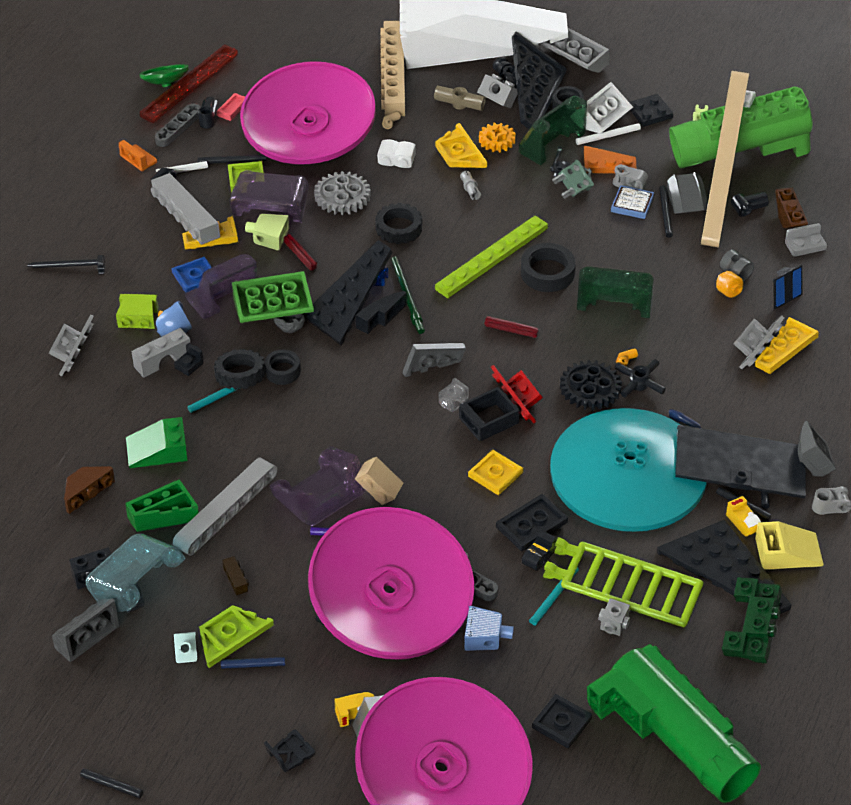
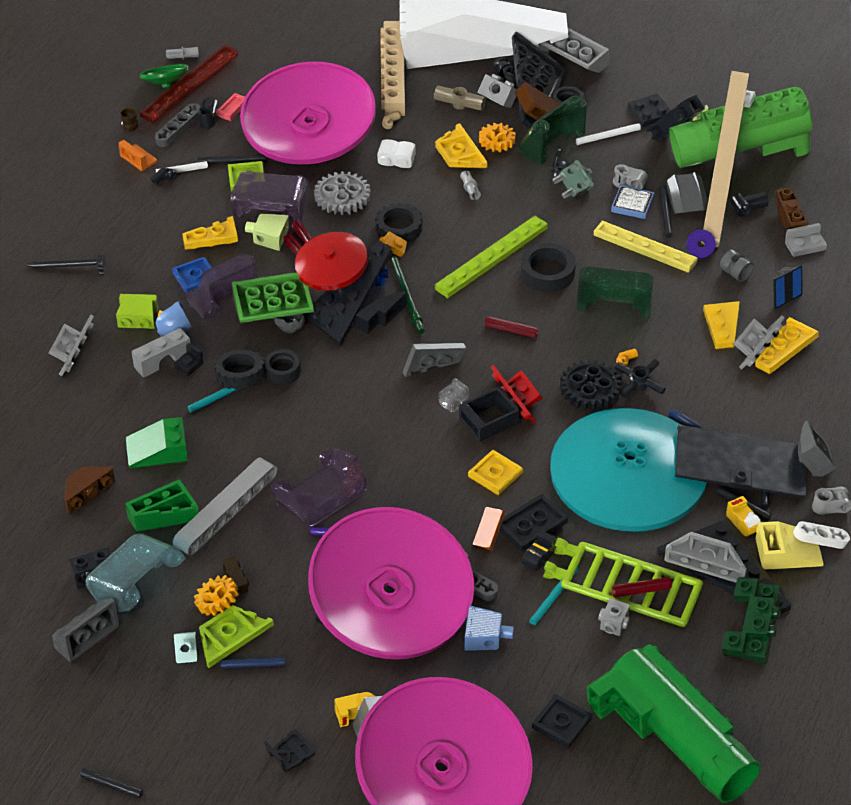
(129, 120): none -> dark brown wheel
(182, 53): none -> light grey axle
(185, 208): light grey brick -> none
(216, 595): none -> light orange gear
(301, 231): none -> dark red axle
(331, 261): none -> red dish
(379, 480): tan brick -> none
(394, 242): none -> light orange bracket
(489, 528): none -> slope
(534, 101): none -> reddish brown slope
(605, 108): white slope -> none
(605, 161): orange wing -> none
(641, 587): none -> dark red axle
(645, 246): none -> light yellow tile
(680, 114): none -> black brick
(706, 250): none -> dark purple piece
(706, 556): none -> light grey wedge
(722, 323): none -> yellow wing
(729, 284): light orange head -> none
(832, 537): none -> white beam

